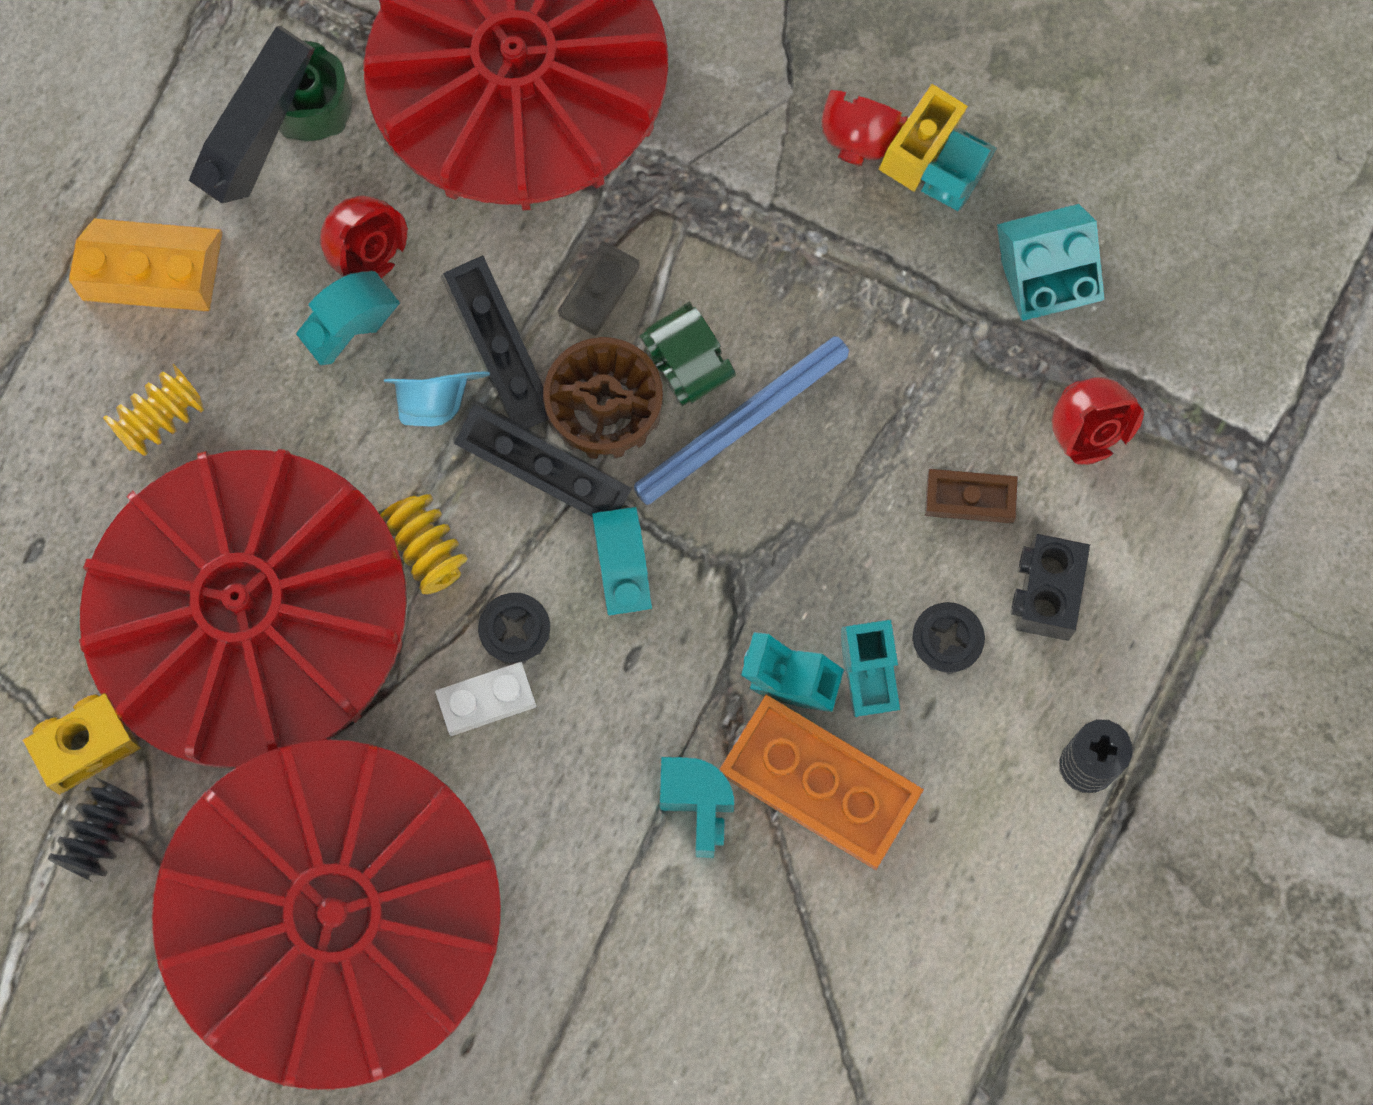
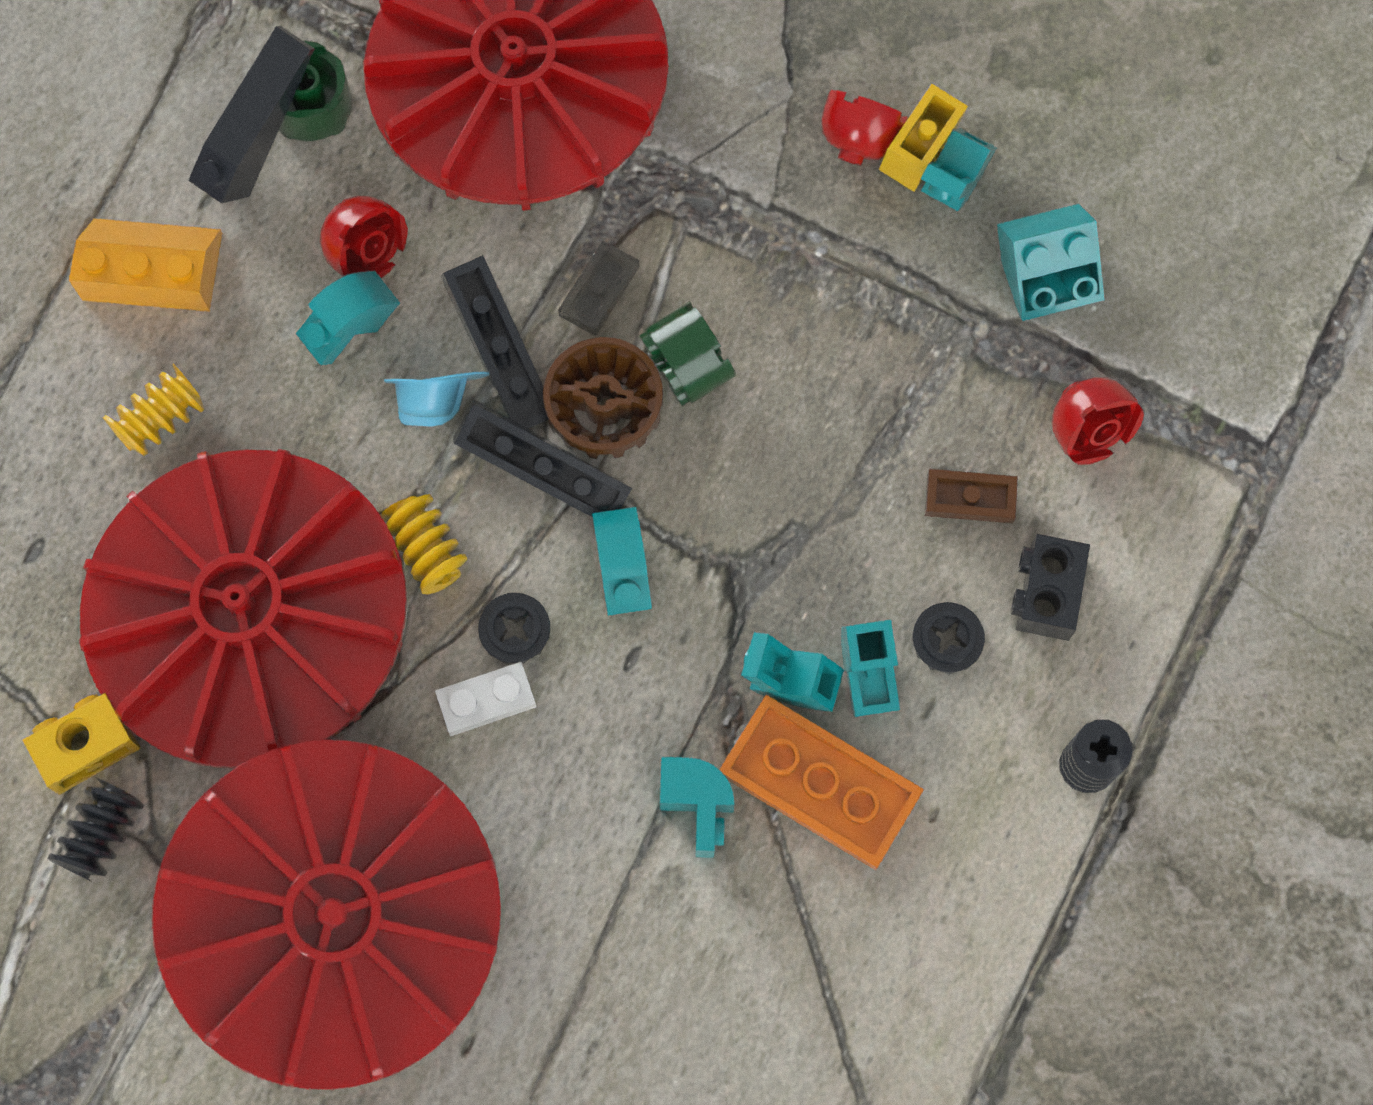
(741, 420): medium blue axle -> none

